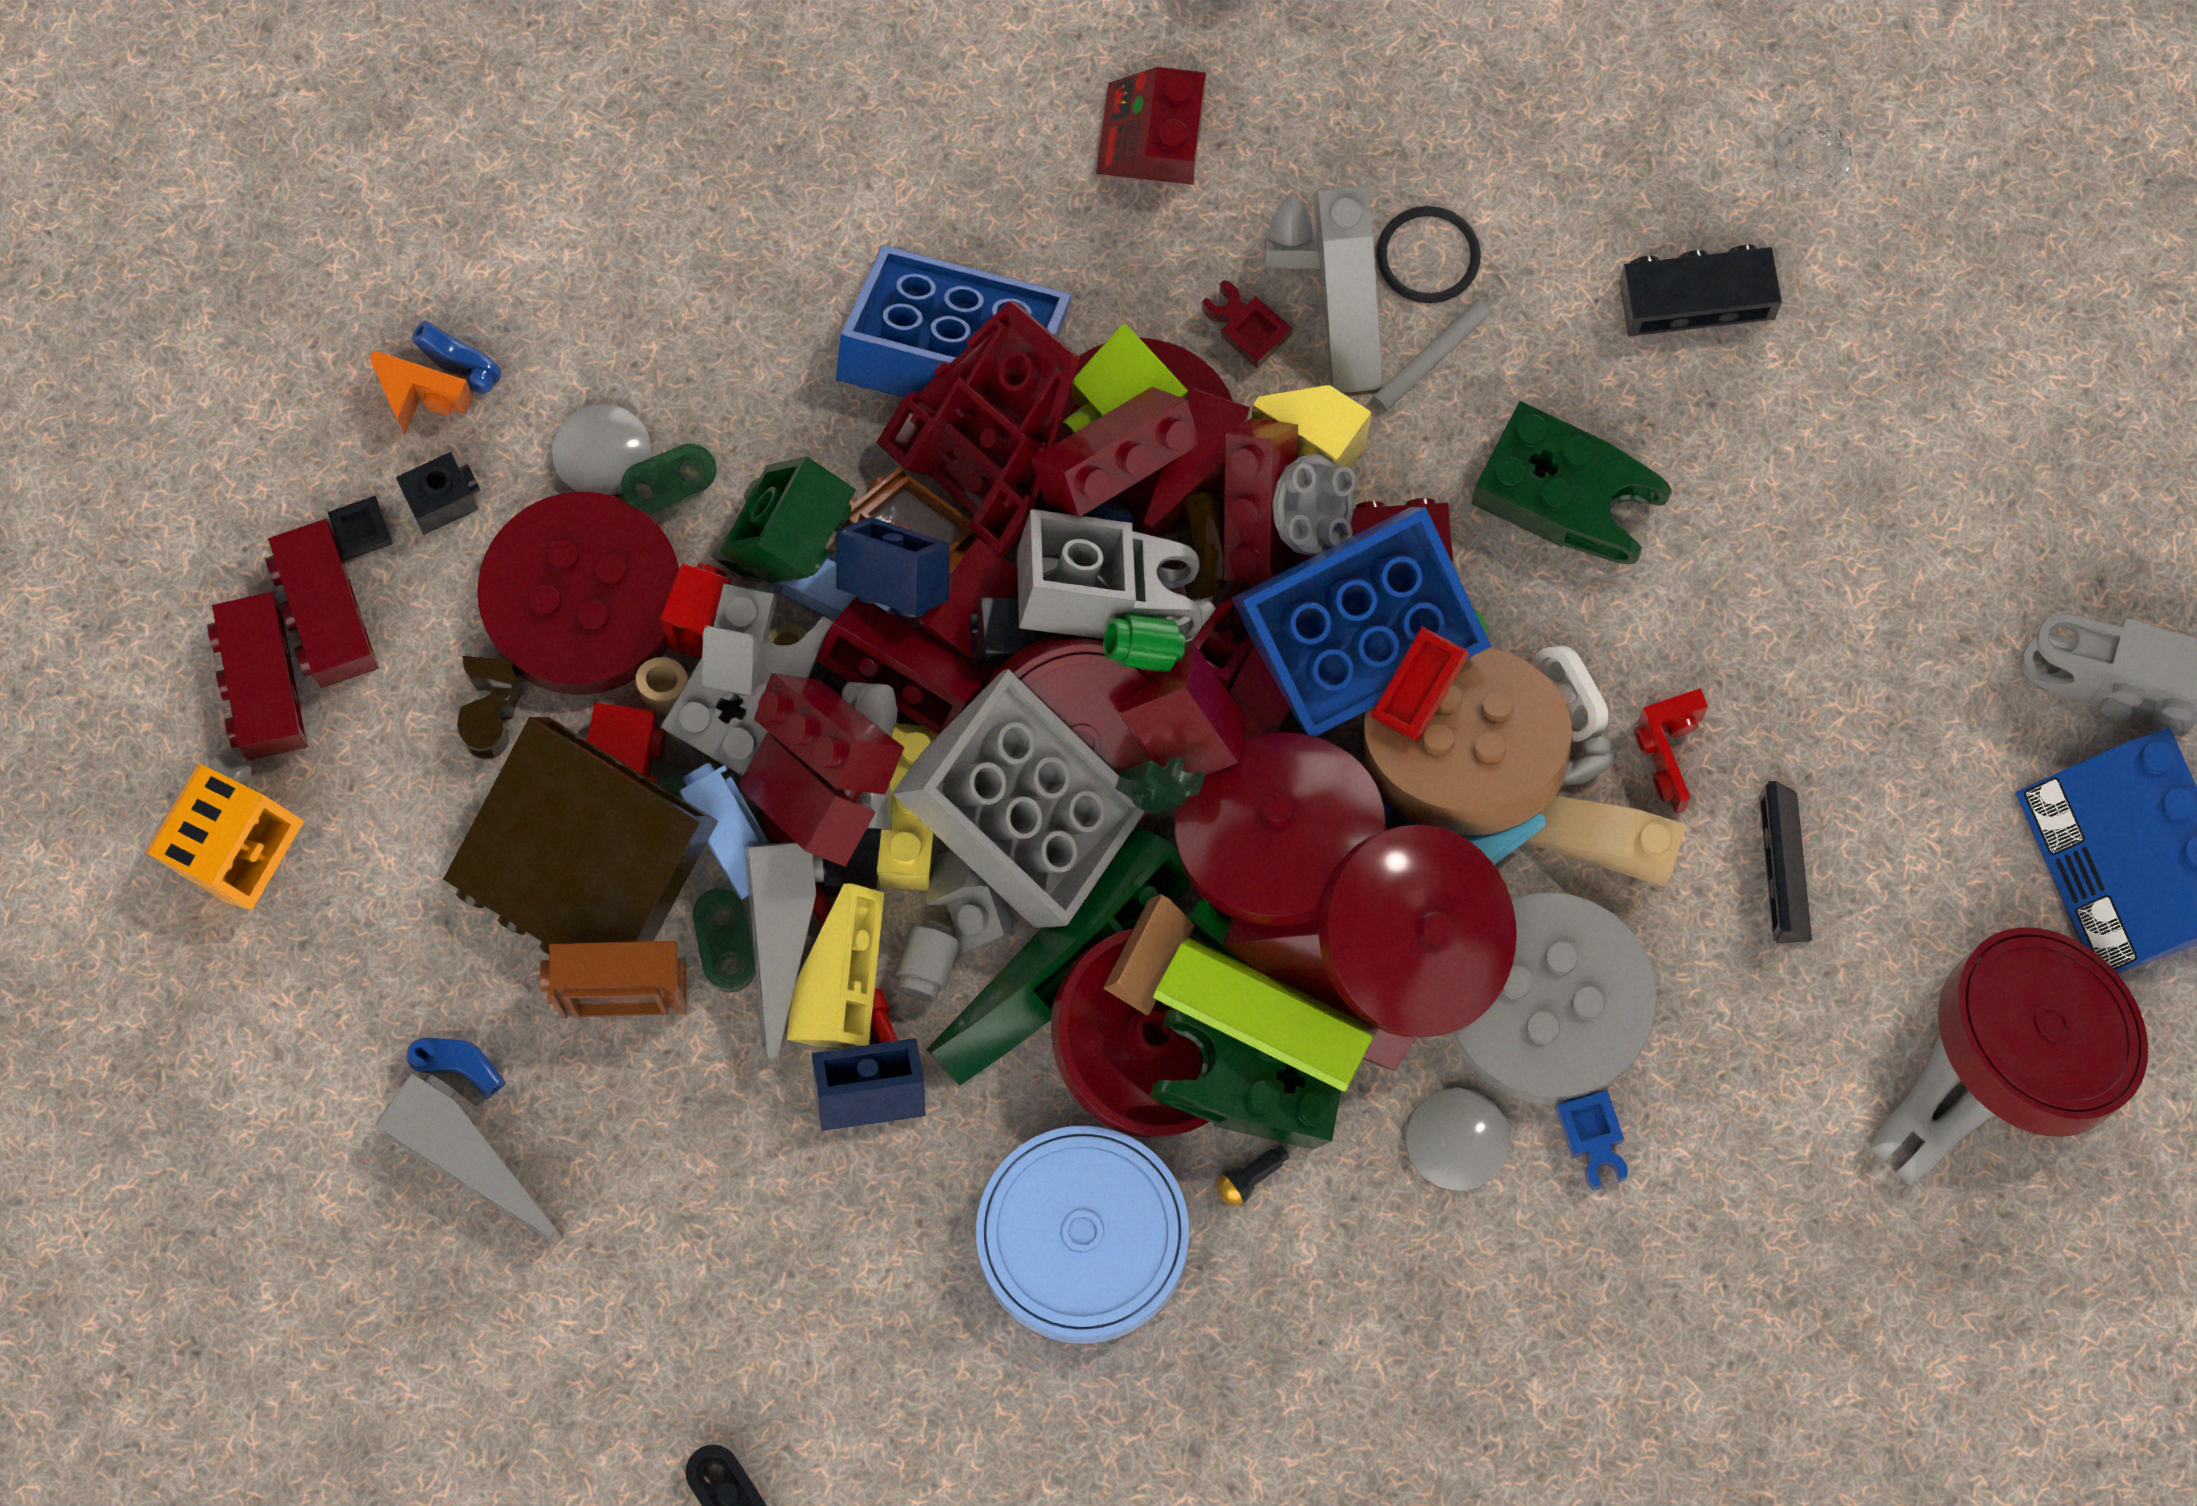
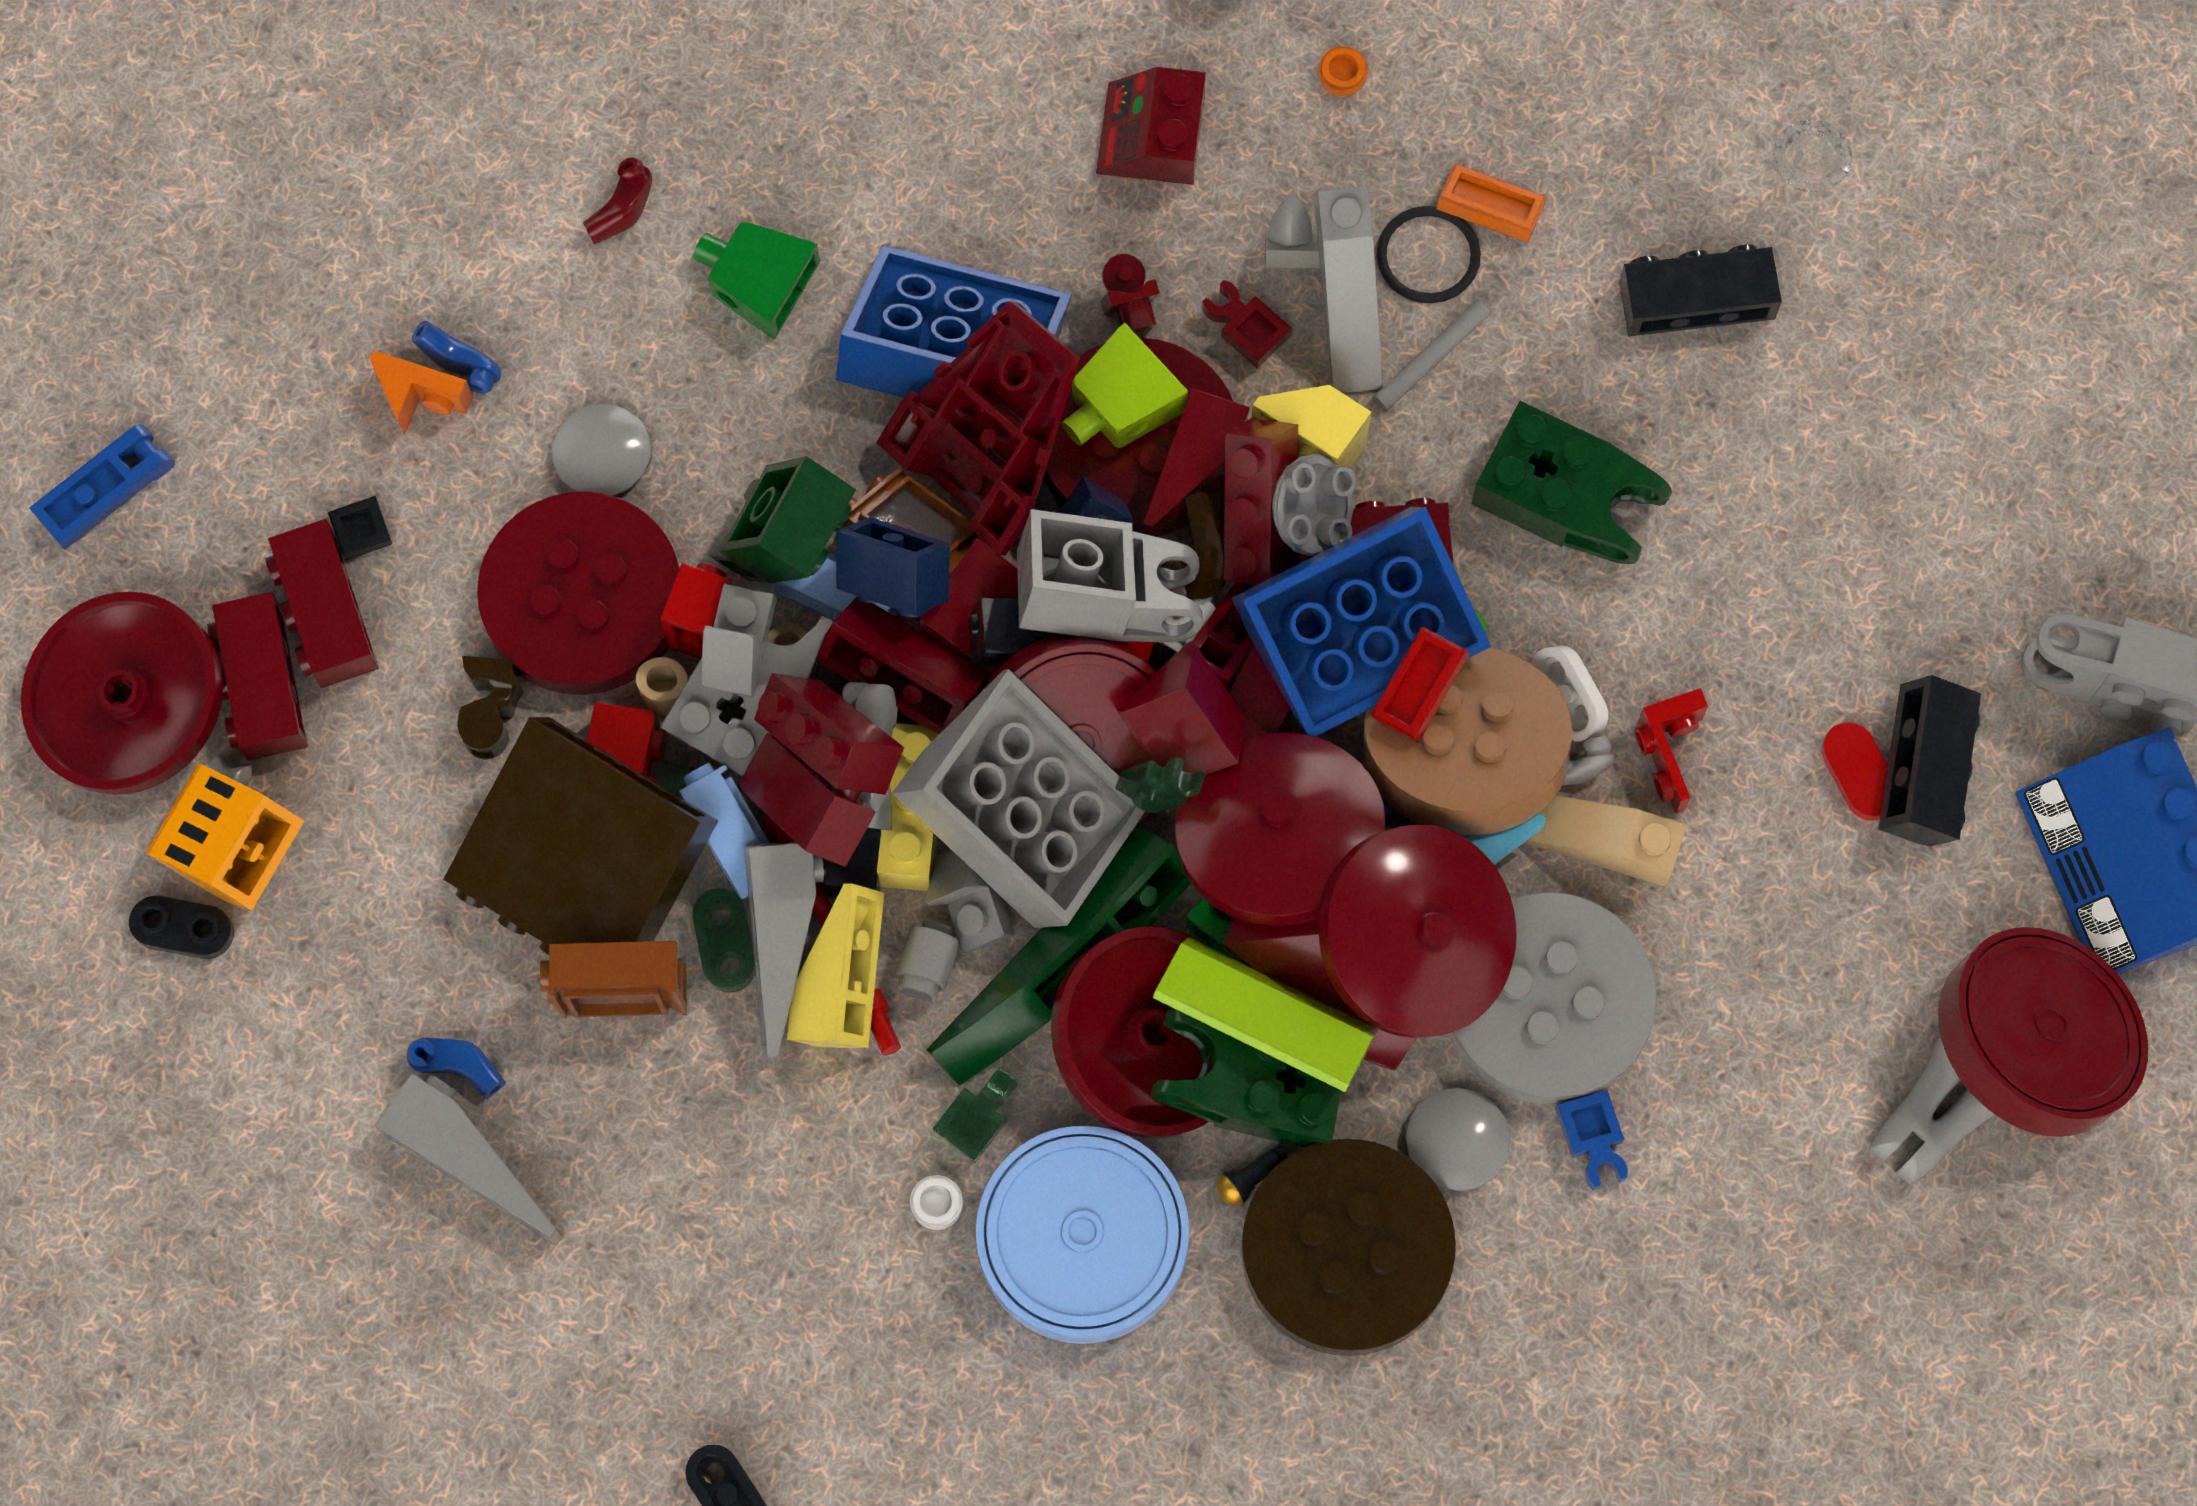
(101, 486): none -> blue plate
(121, 693): none -> dark red dish
(179, 927): none -> black plate
(439, 492): black brick -> none
(626, 203): none -> dark red arm
(665, 479): clear green plate -> none
(758, 273): none -> green torso
(868, 1084): dark blue brick -> none
(936, 1202): none -> white tile
(973, 1120): none -> clear green plate
(1115, 451): dark red brick -> none
(1128, 294): none -> dark red hips
(1143, 642): green brick -> none
(1148, 953): medium nougat slope -> none
(1343, 71): none -> orange tile
(1348, 1247): none -> dark brown brick
(1491, 203): none -> orange tile
(1785, 864): black slope -> none
(1856, 768): none -> red tile
(1930, 761): none -> black brick

